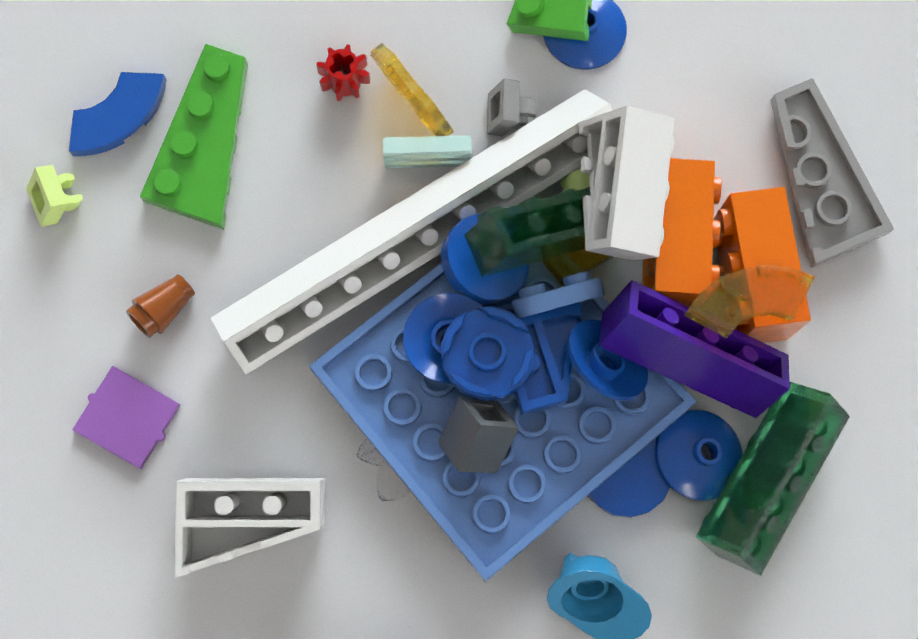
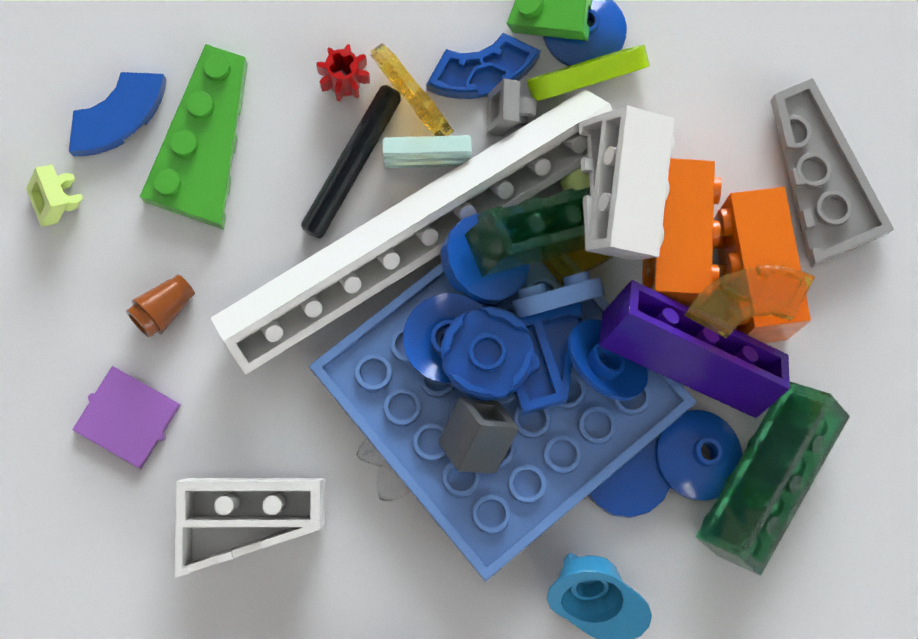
(351, 161): none -> black axle
(477, 73): none -> blue tile
(588, 72): none -> lime beam

